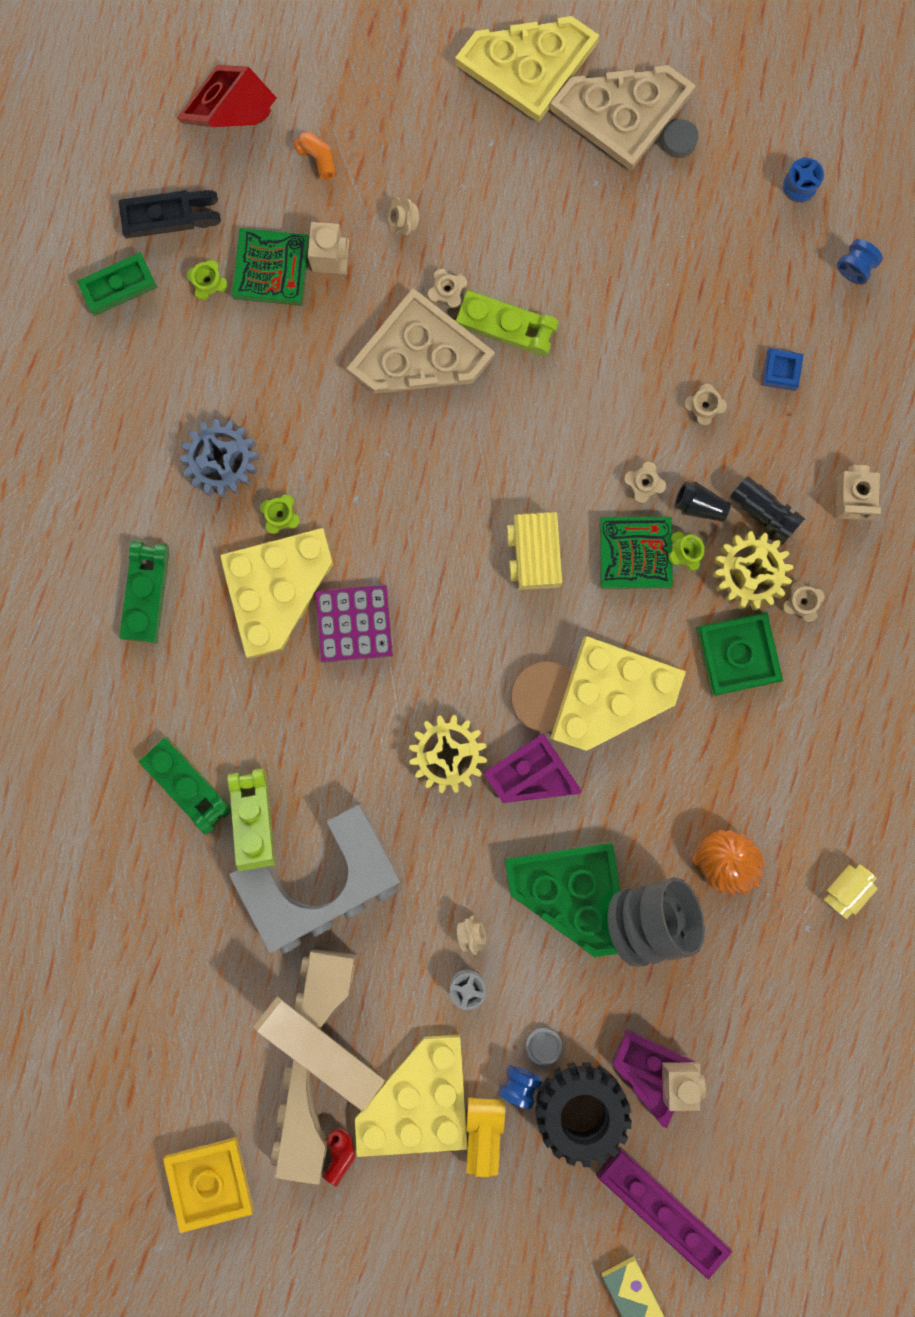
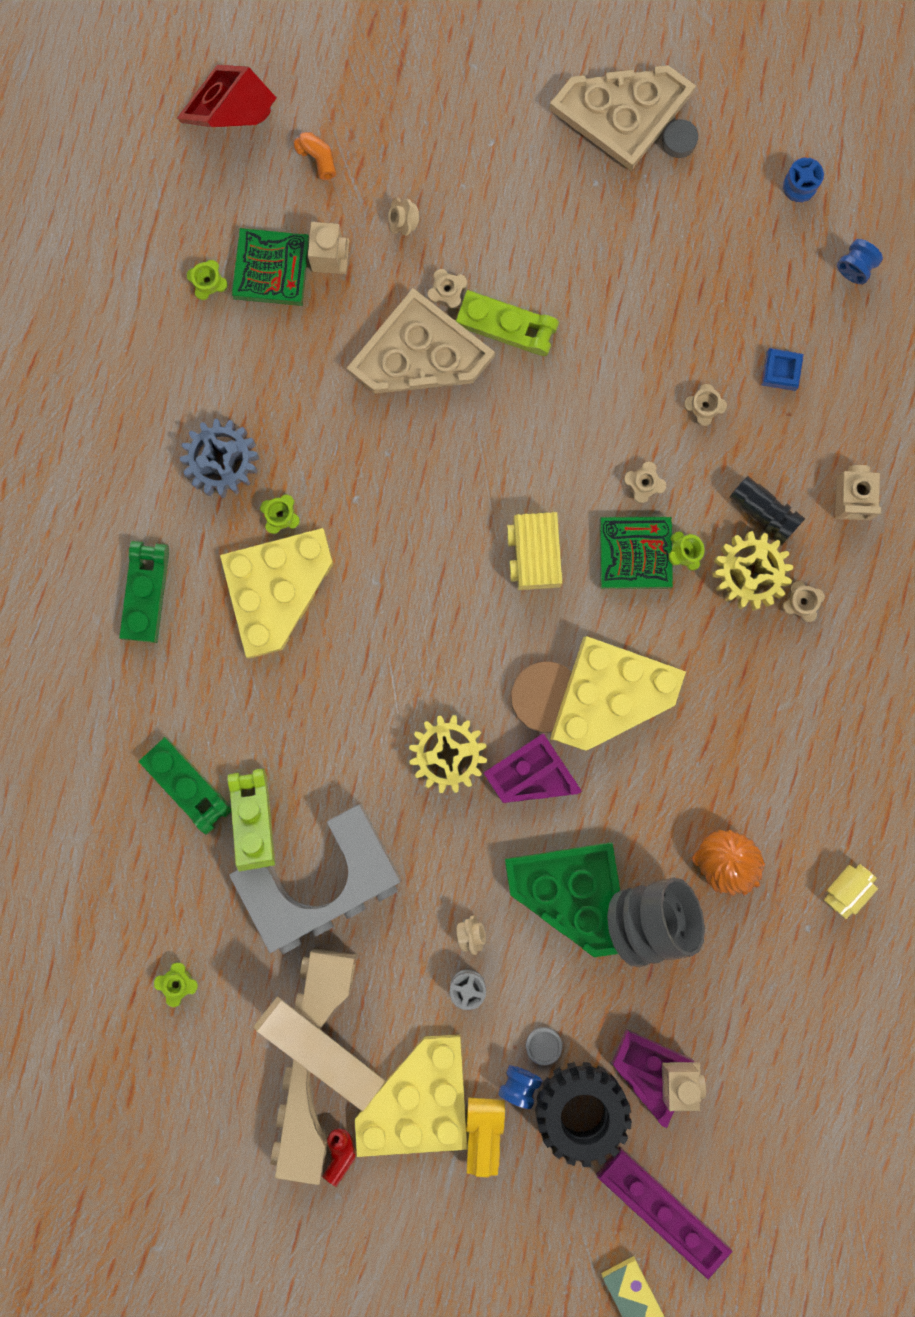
(117, 284): green plate -> none
(167, 213): black hinge -> none
(186, 984): none -> lime plate
(208, 1184): yellow plate -> none
(354, 623): tile -> none
(528, 60): light yellow plate -> none
(701, 502): black cone -> none
(739, 654): green tile -> none

